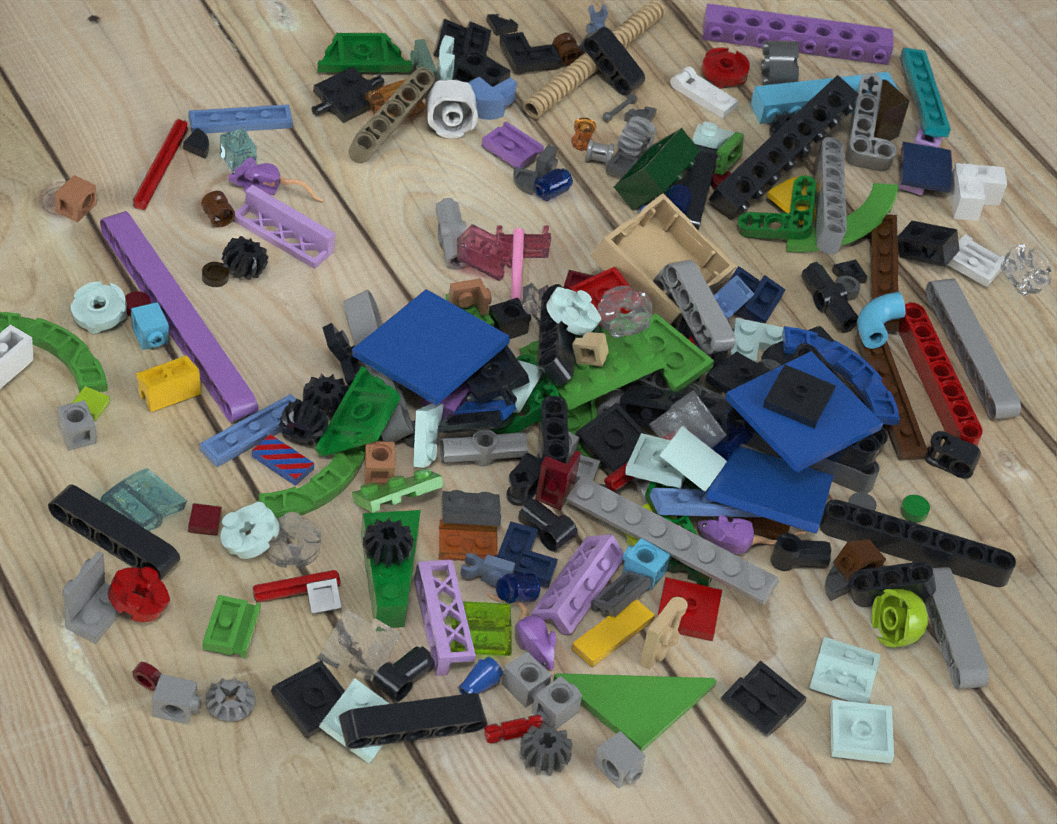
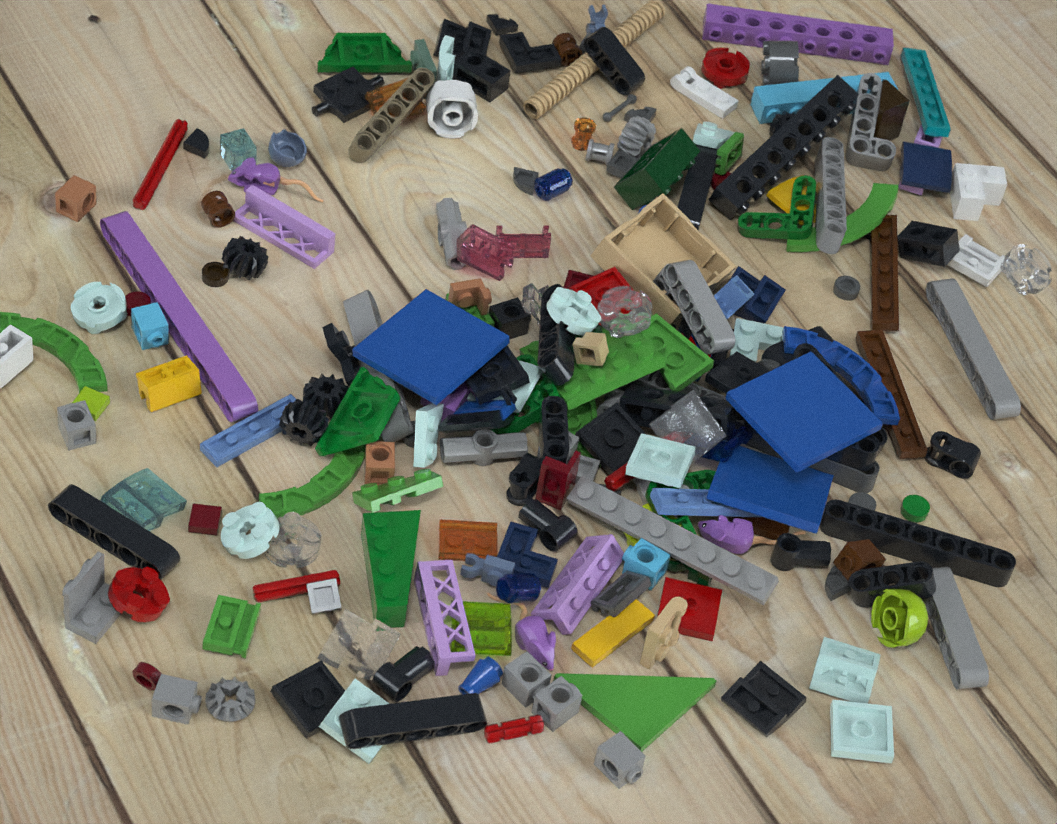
(237, 118): medium blue tile -> none
(282, 459): blue tile -> none
(287, 148): none -> sand blue hair
(388, 542): black gear -> none
(471, 508): dark grey plate -> none
(492, 100): medium blue brick -> none
(512, 145): medium lavender plate -> none
(517, 263): bright pink bar -> none
(546, 749): dark grey gear -> none
(547, 160): dark grey plate -> none
(680, 197): clear blue brick -> none
(693, 458): light aqua slope -> none
(799, 396): black plate -> none
(830, 297): black piece -> none
(852, 269): black tile -> none
(875, 314): medium azure cylinder -> none
(938, 375): red beam -> none

